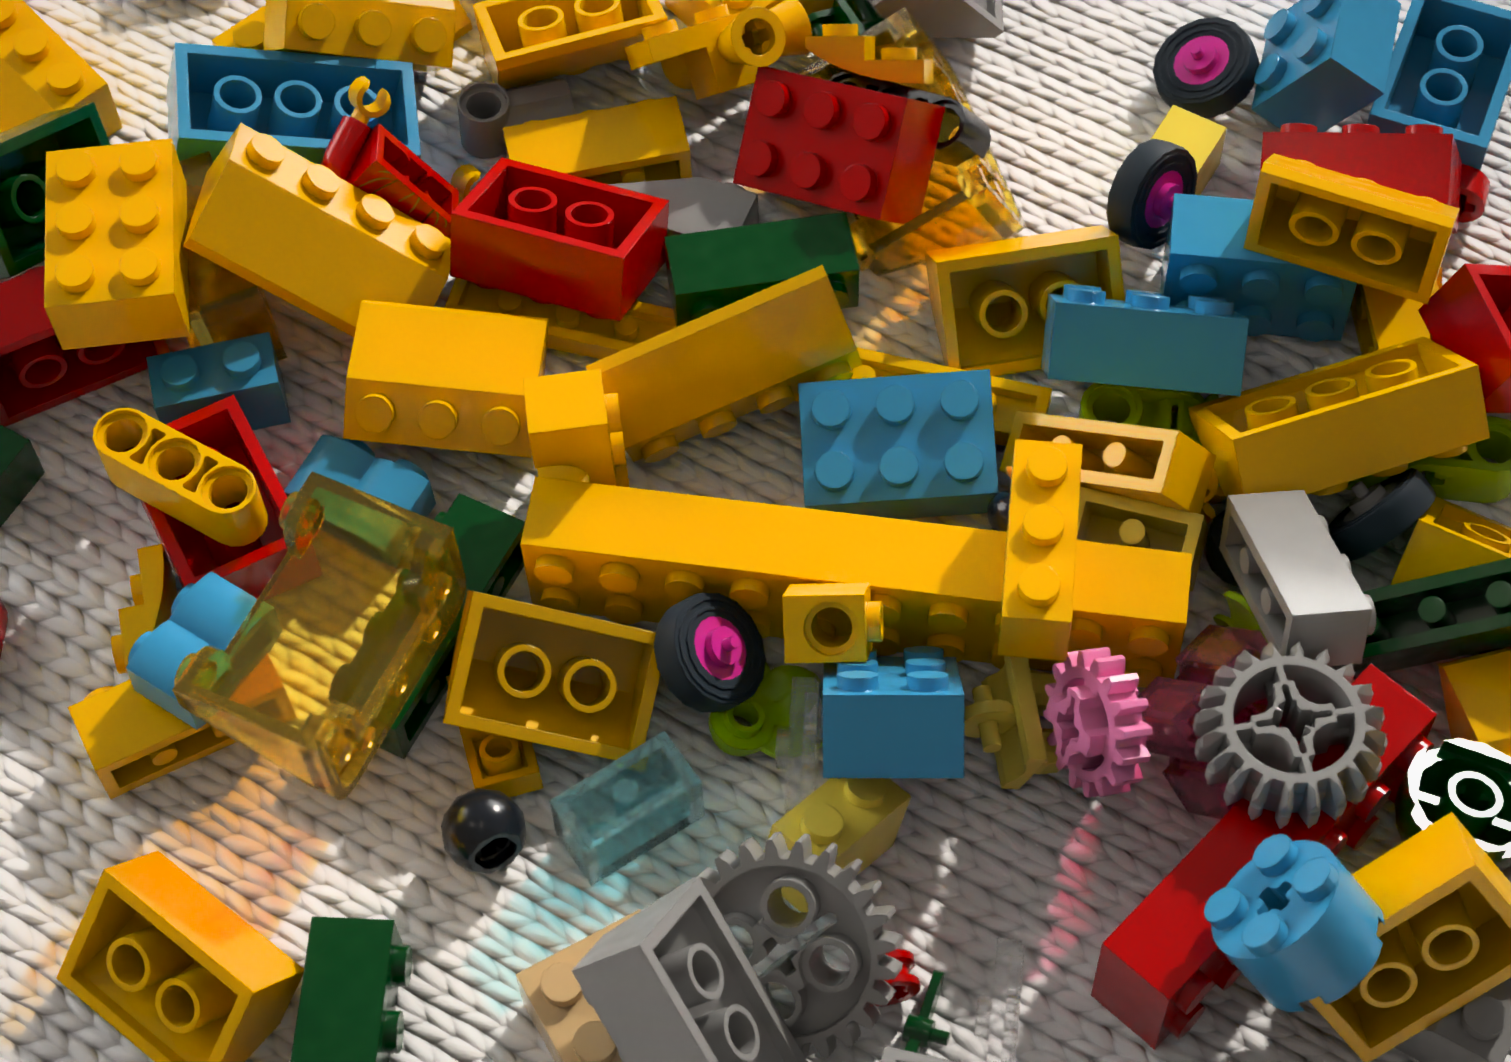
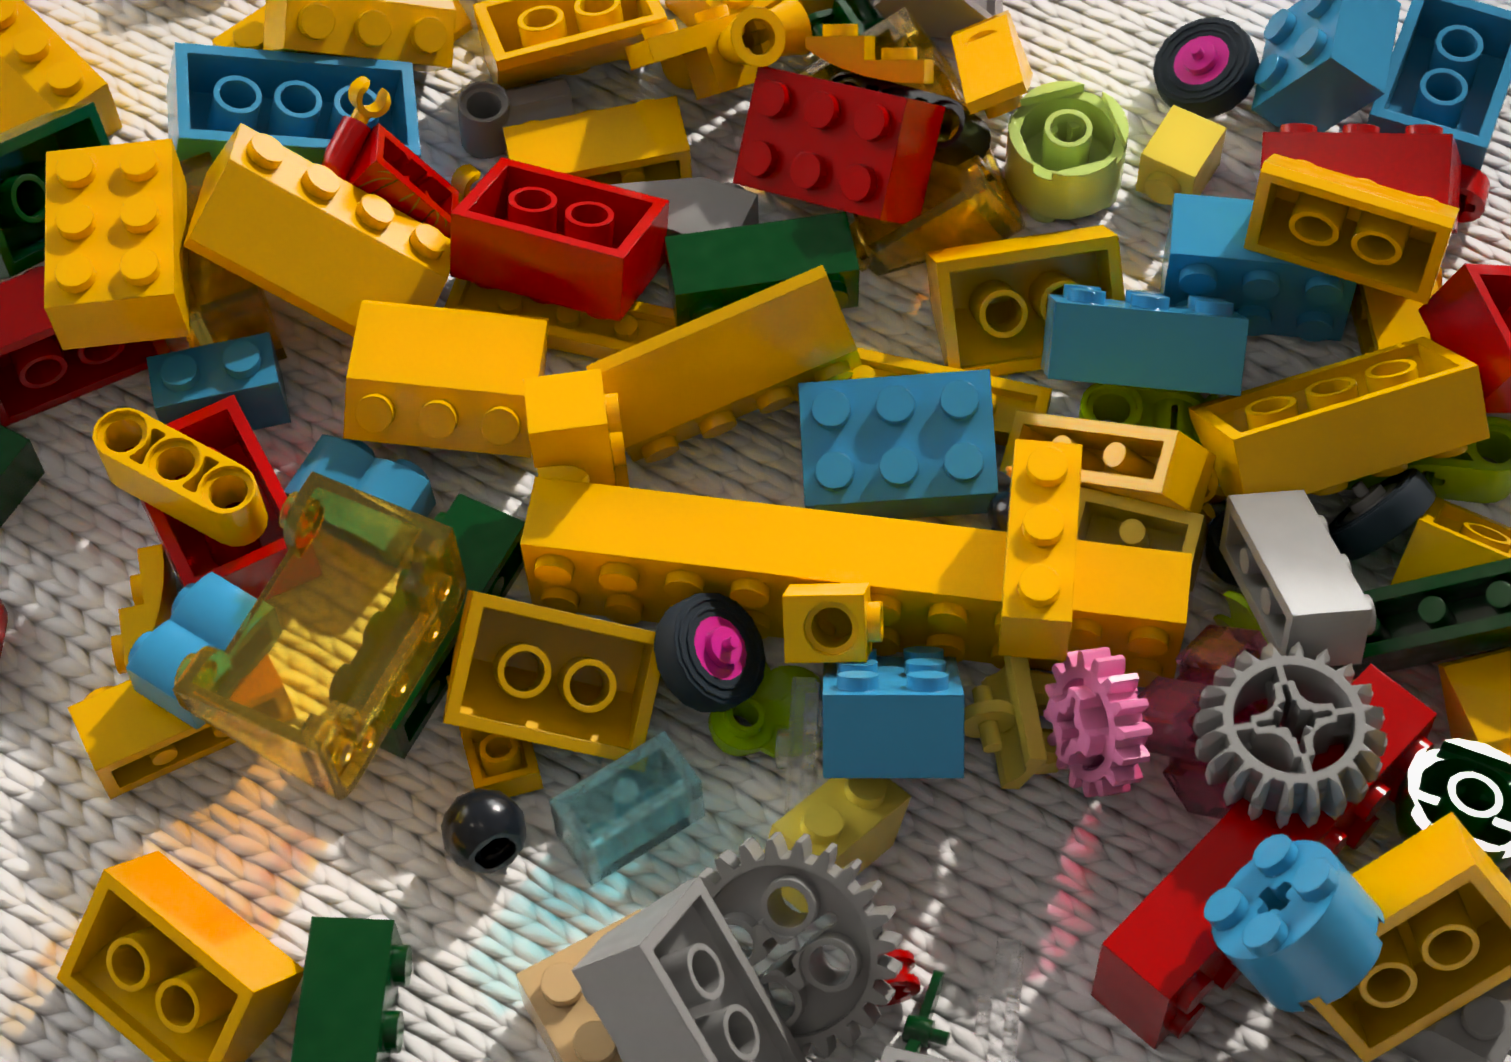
(992, 65): none -> yellow slope
(1065, 151): none -> yellowish green brick
(1145, 190): black wheel -> none

